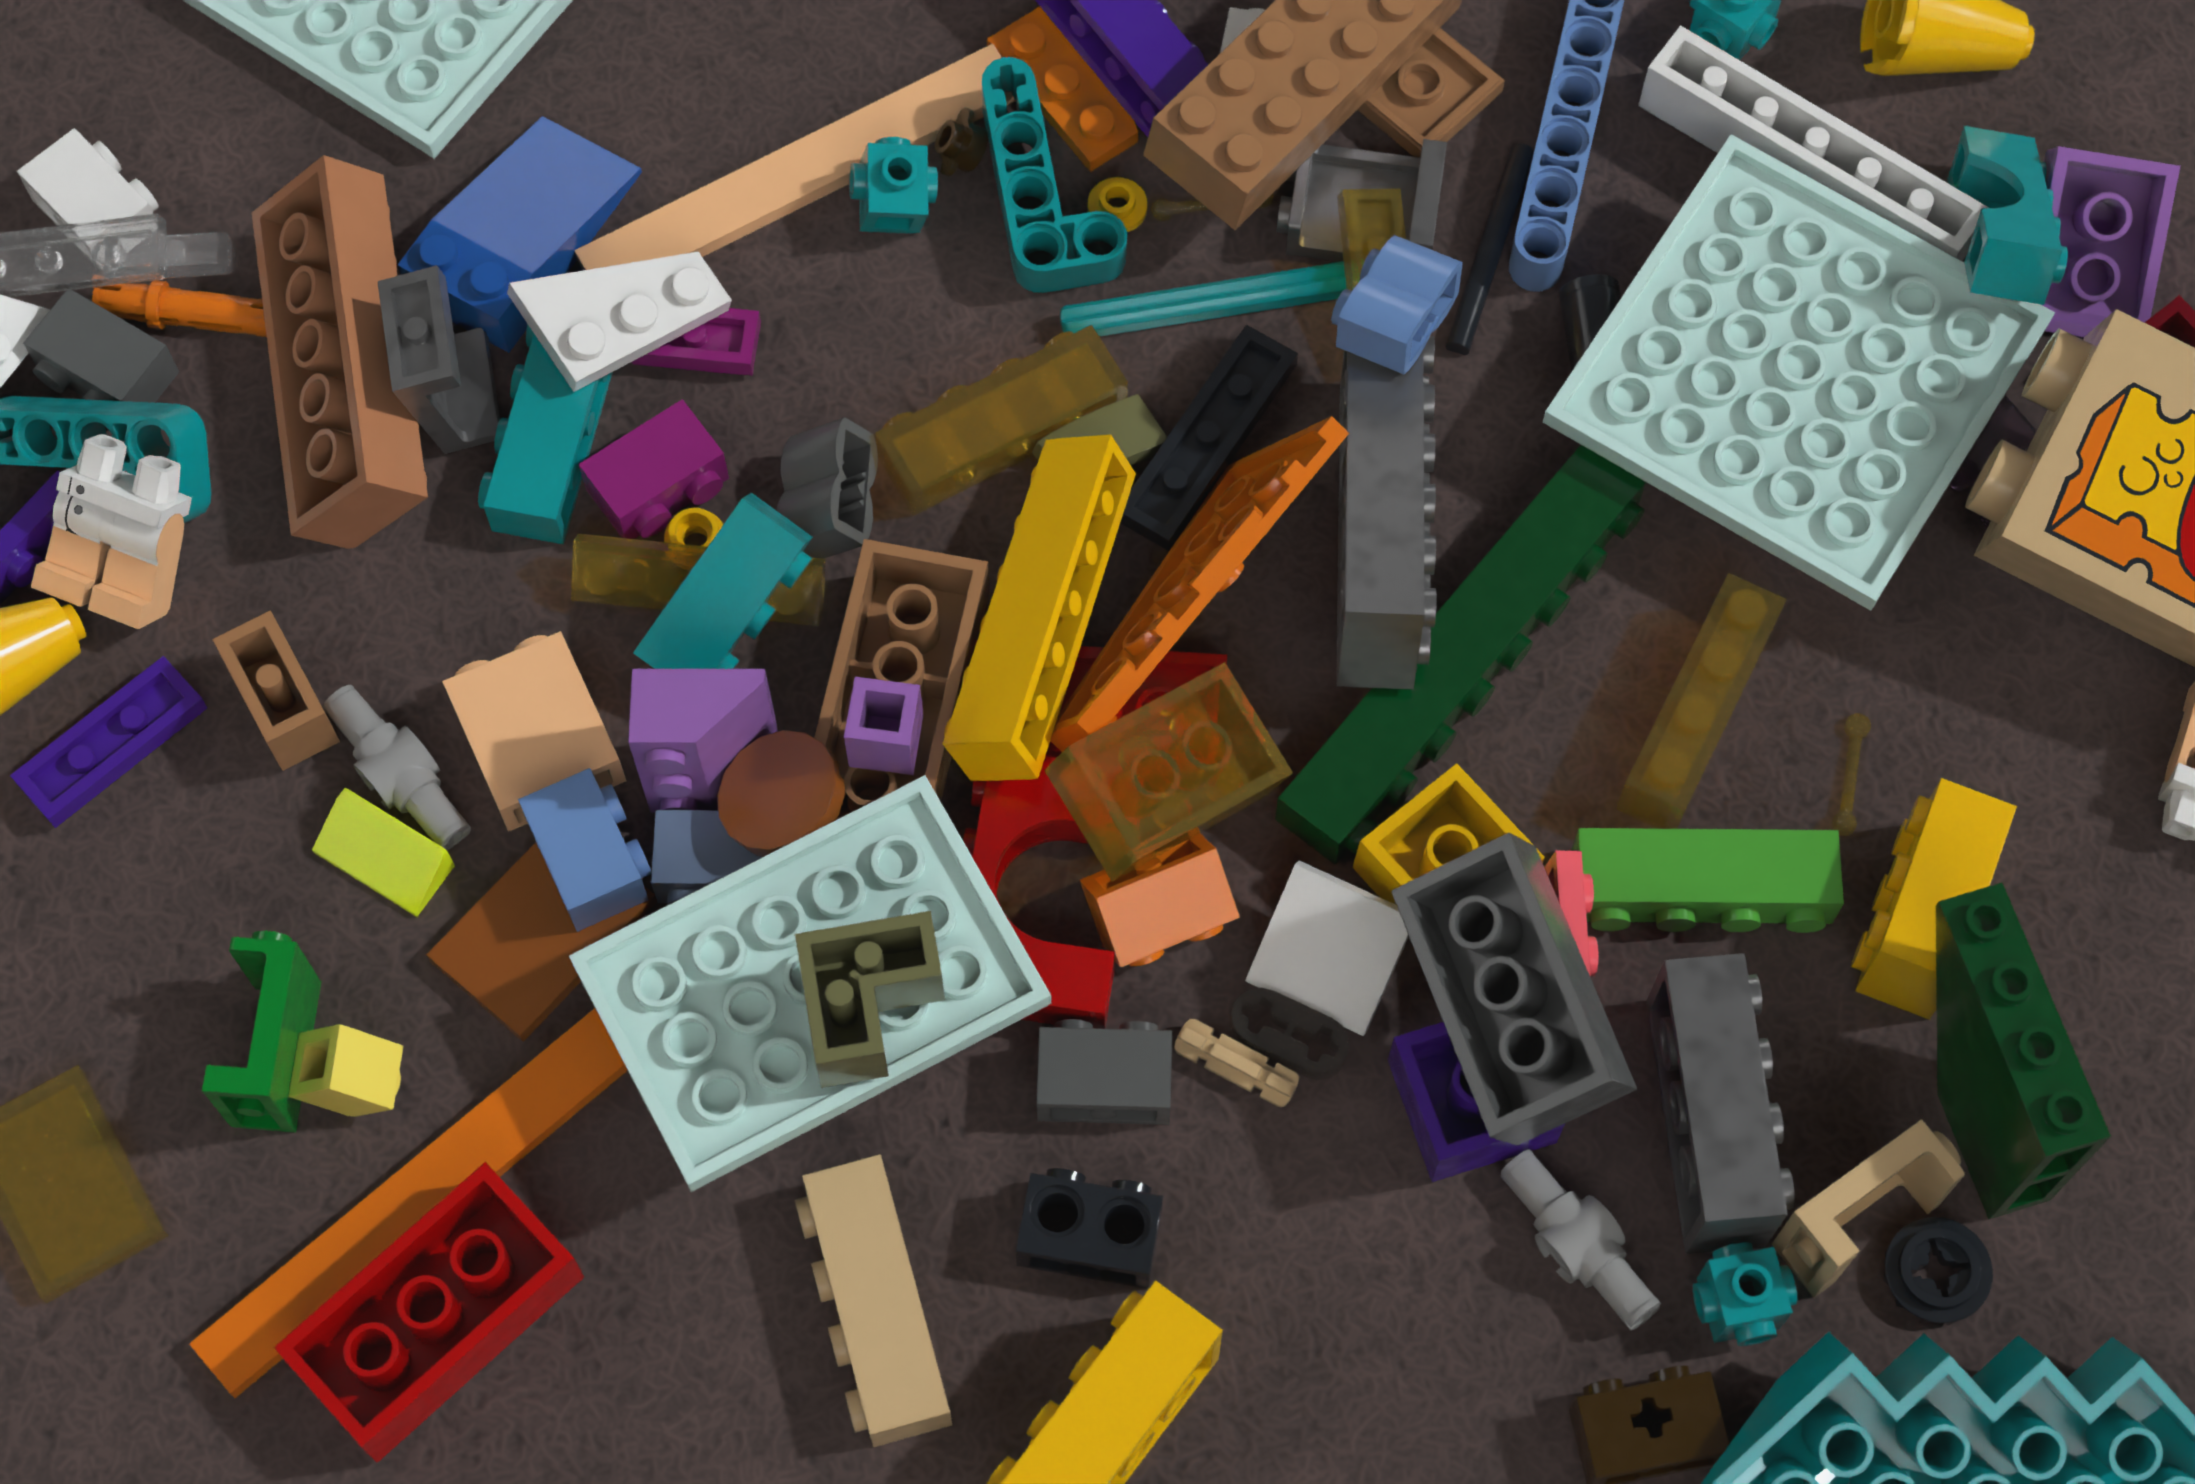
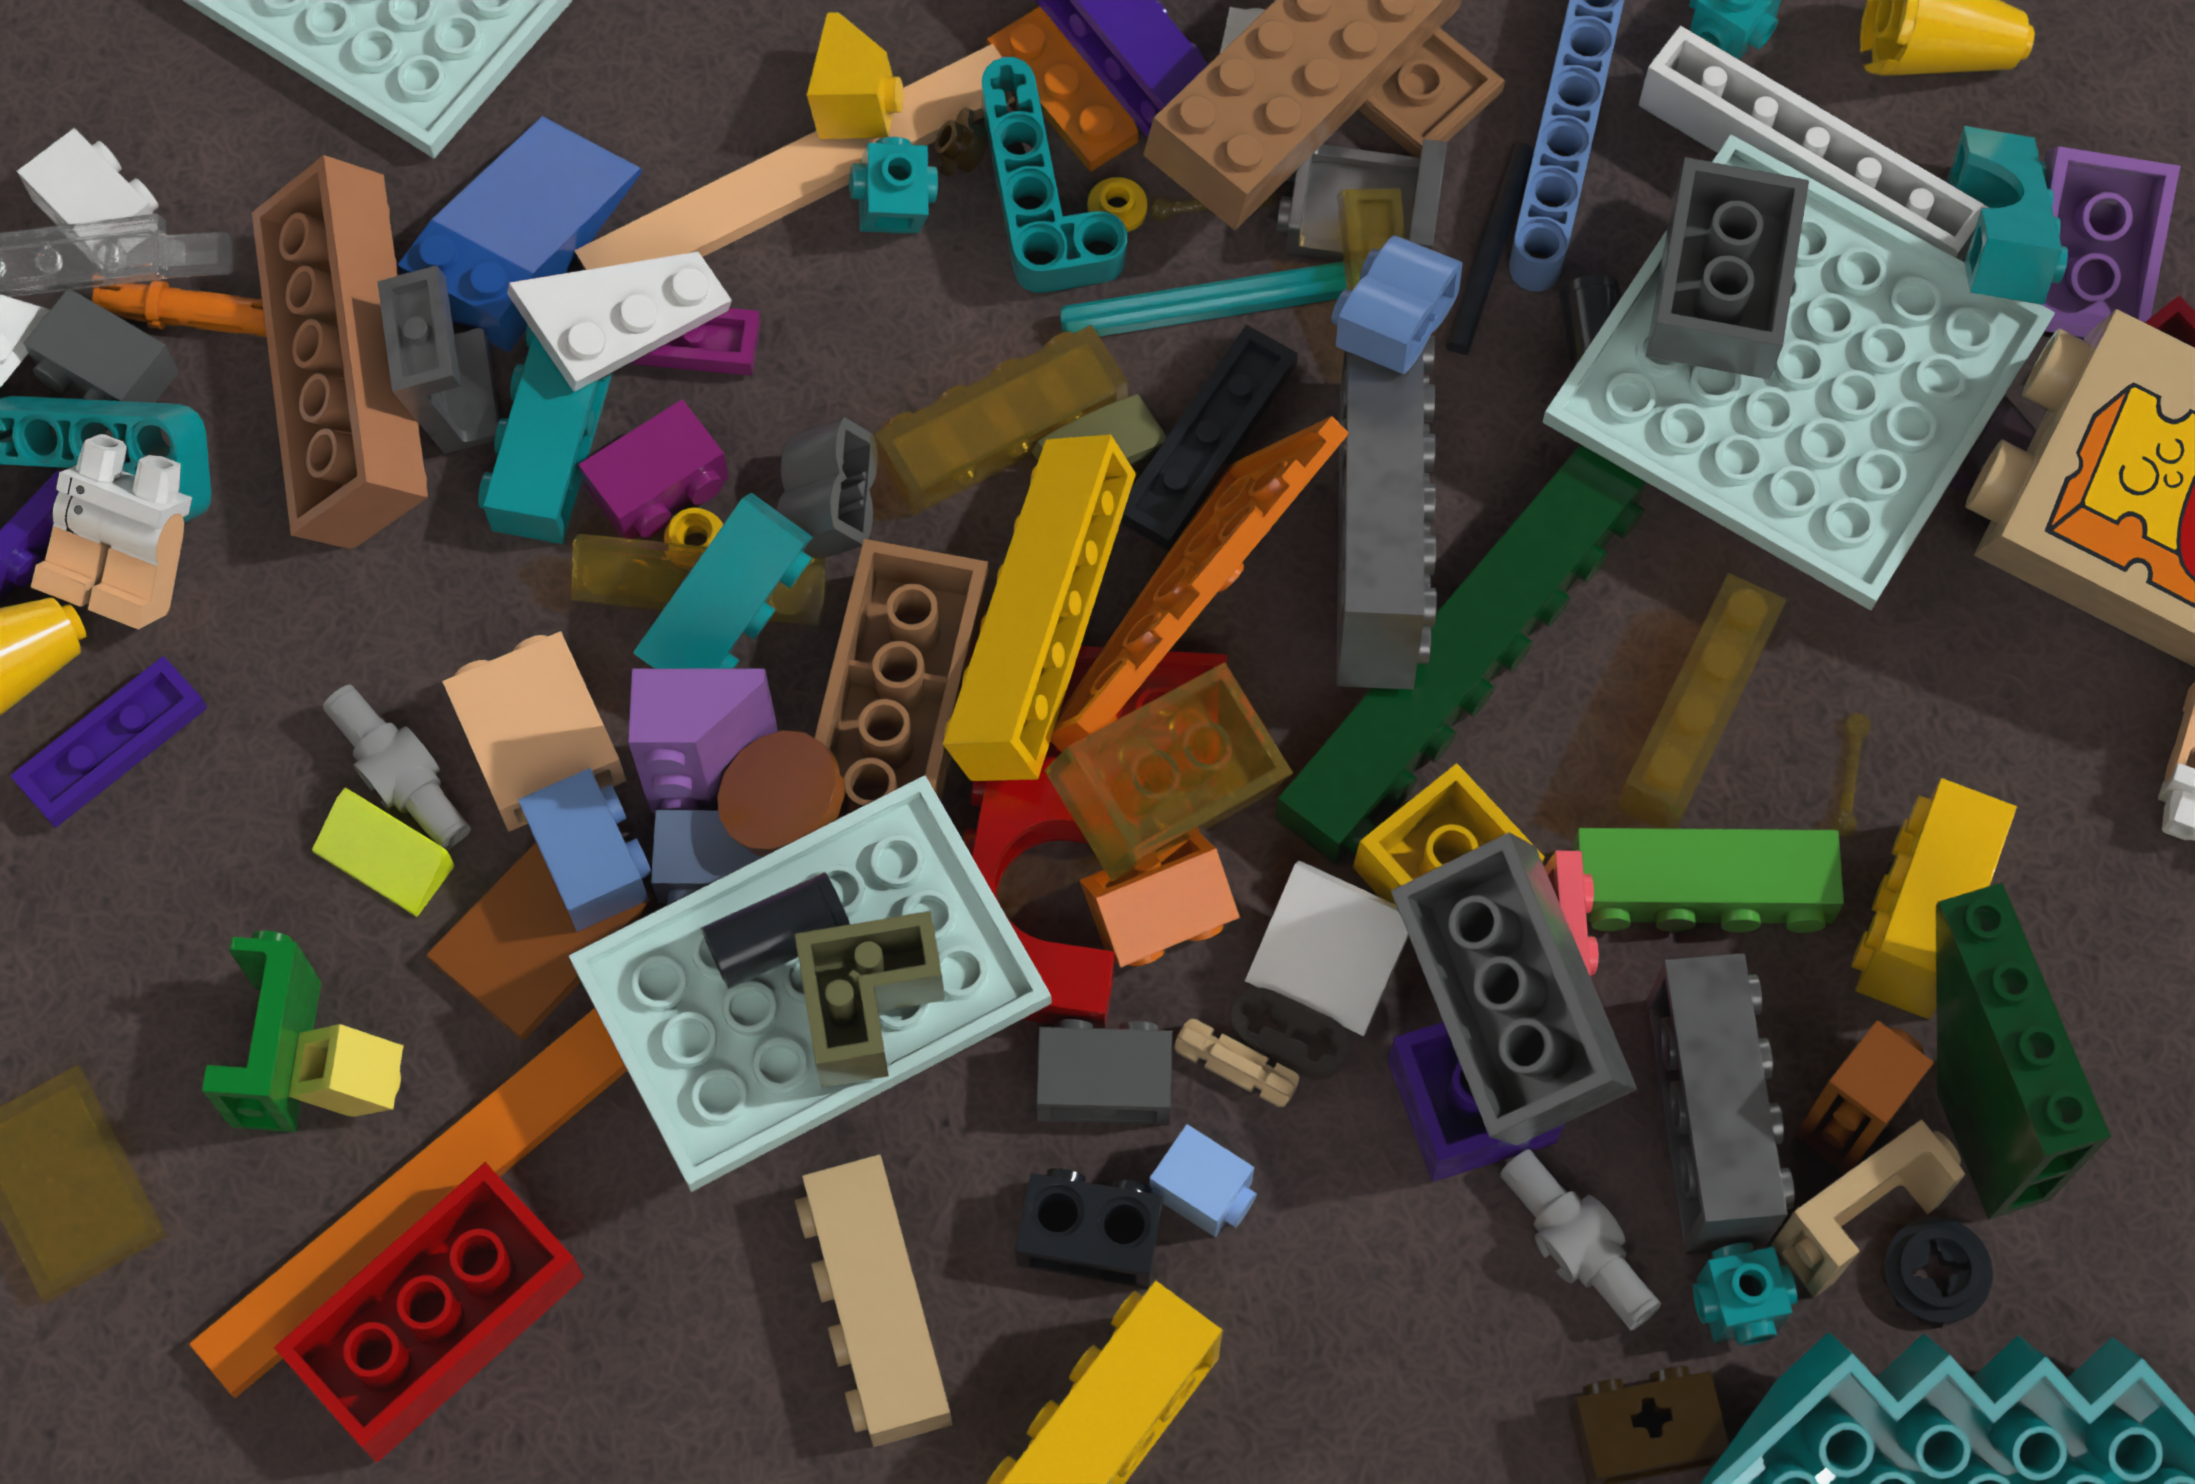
(276, 690): medium nougat brick -> none
(765, 931): none -> black pin
(852, 84): none -> yellow slope
(883, 725): medium lavender brick -> none
(1204, 1182): none -> light blue brick
(1727, 268): none -> dark grey brick
(1863, 1096): none -> dark orange brick

